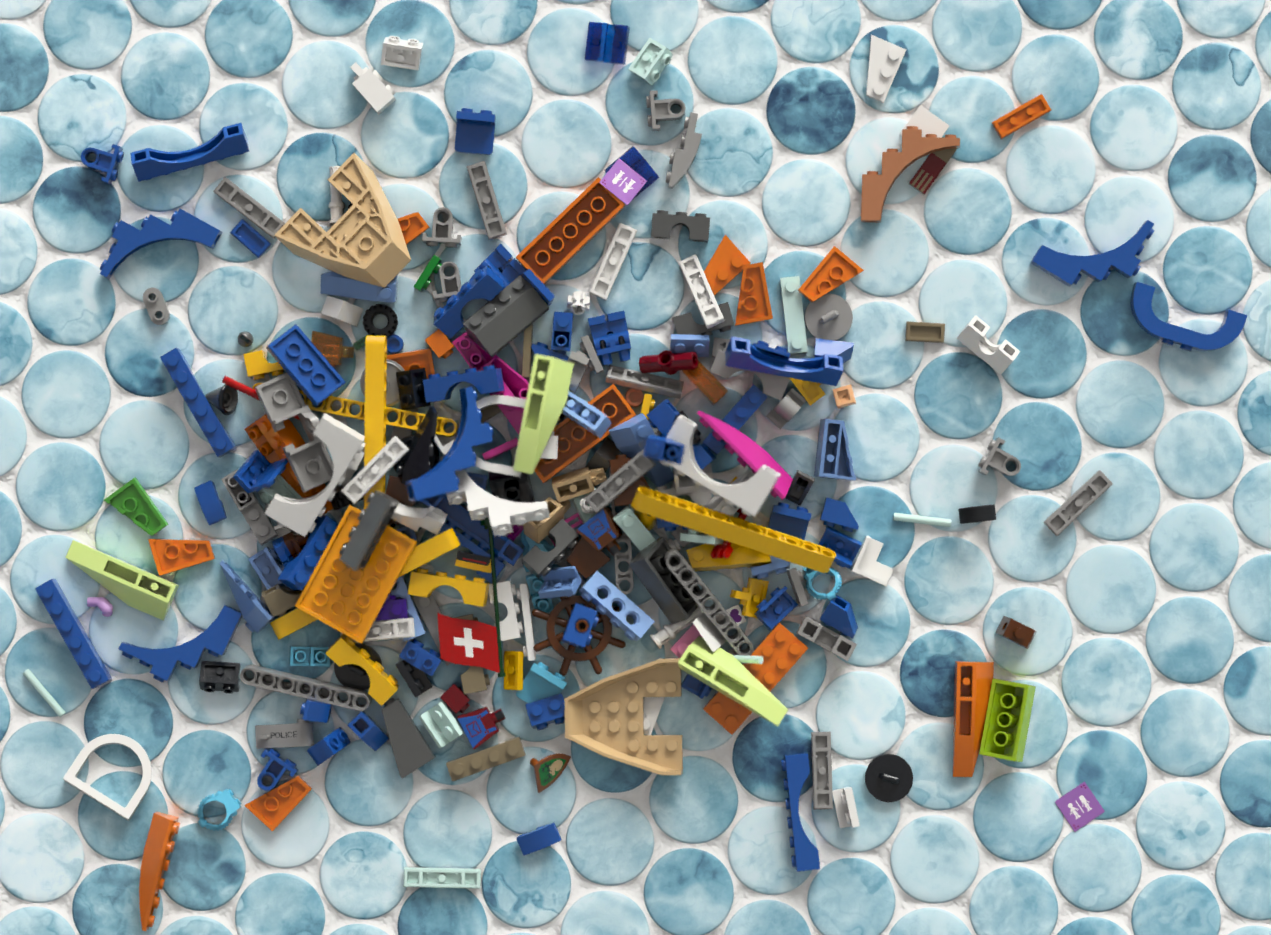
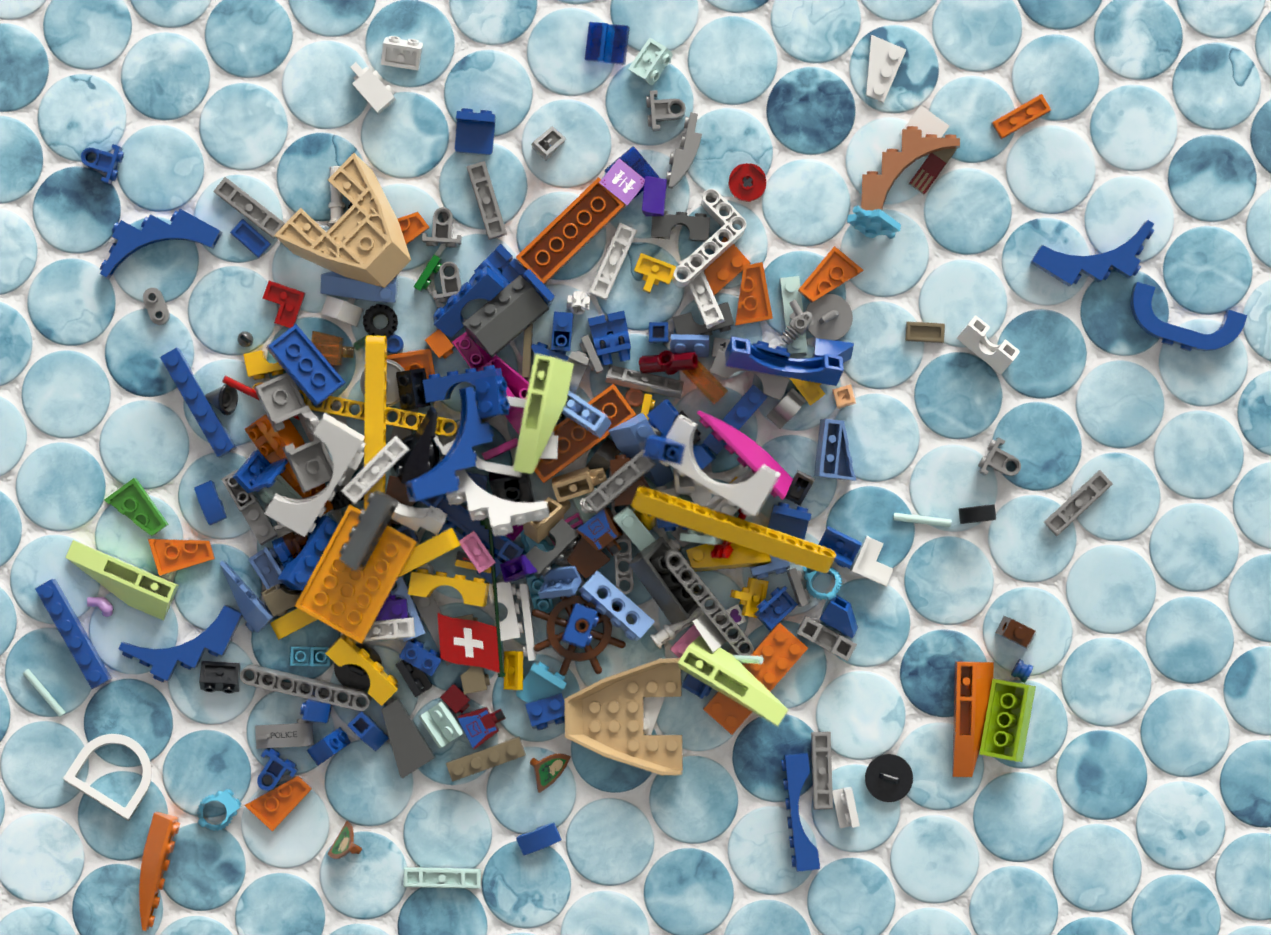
(154, 163): blue arch -> none
(289, 301): none -> red plate
(344, 843): none -> shield
(477, 552): none -> bright pink plate
(492, 397): none -> blue bracket
(517, 569): none -> dark purple slope
(548, 143): none -> light grey slope
(654, 196): none -> dark purple slope
(654, 271): none -> yellow hinge
(658, 332): none -> blue brick
(713, 242): none -> white beam
(747, 171): none -> red plate
(800, 323): none -> light grey piece
(838, 513): blue slope -> none
(873, 222): none -> medium azure plate
(1022, 670): none -> blue wheel
(1079, 806): medium lavender sticker -> none

